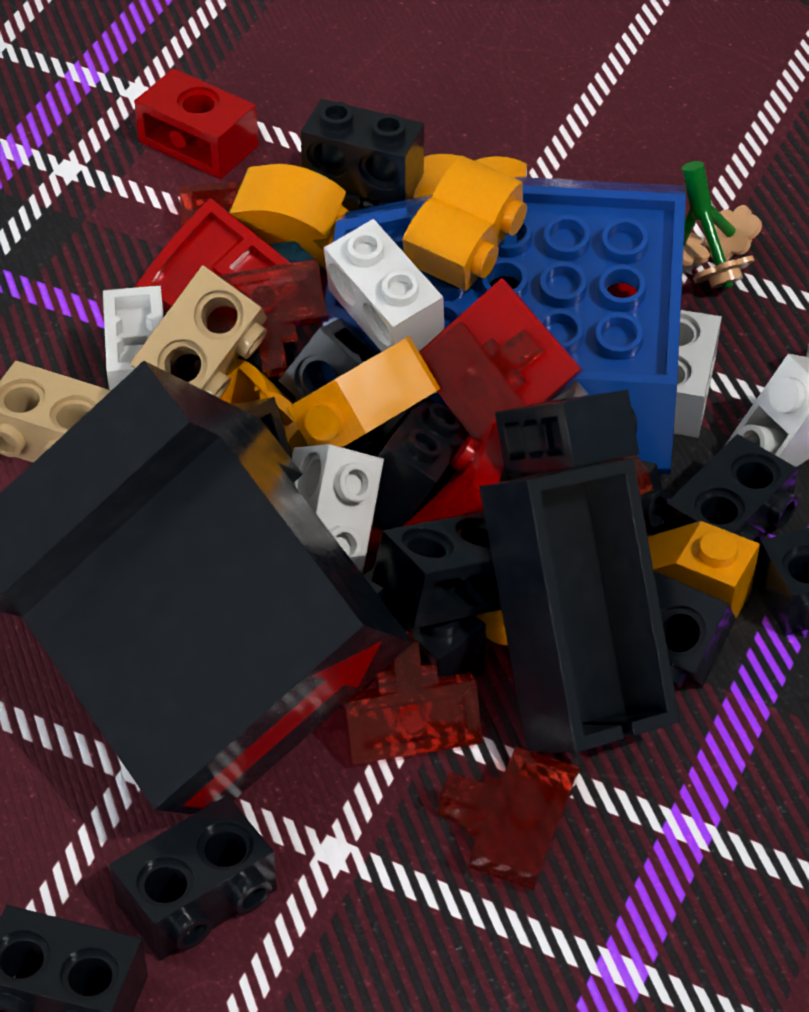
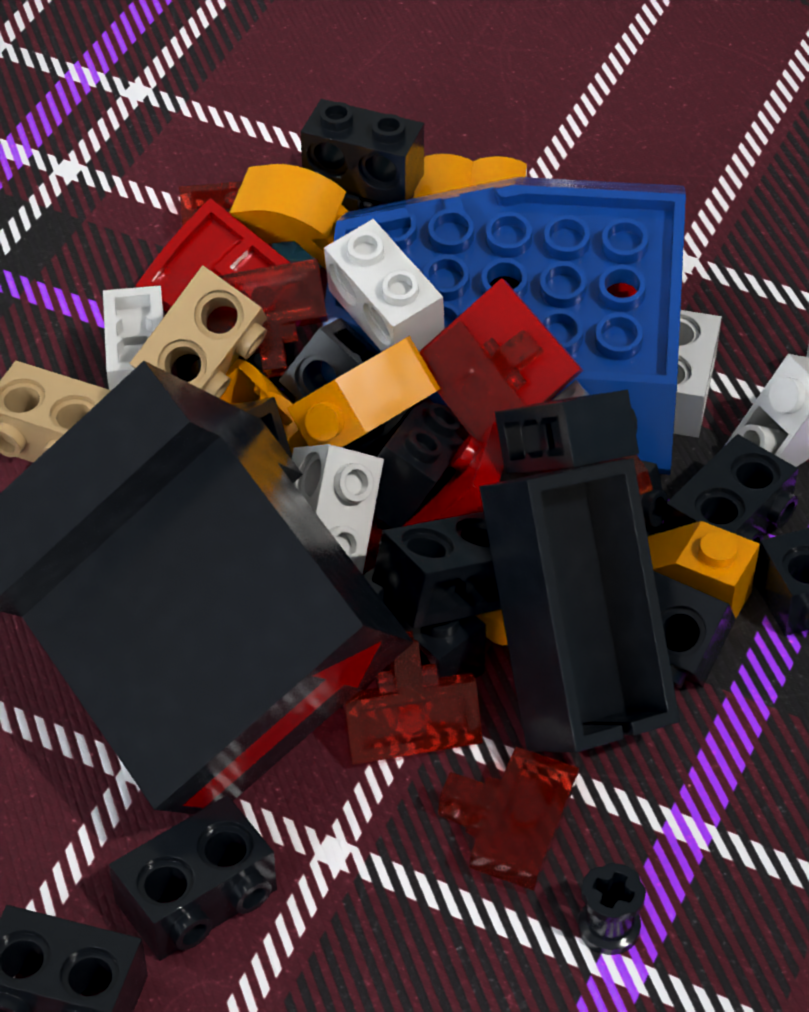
(196, 123): red brick -> none
(464, 223): light orange brick -> none
(611, 909): none -> black bush
(724, 232): plant -> none

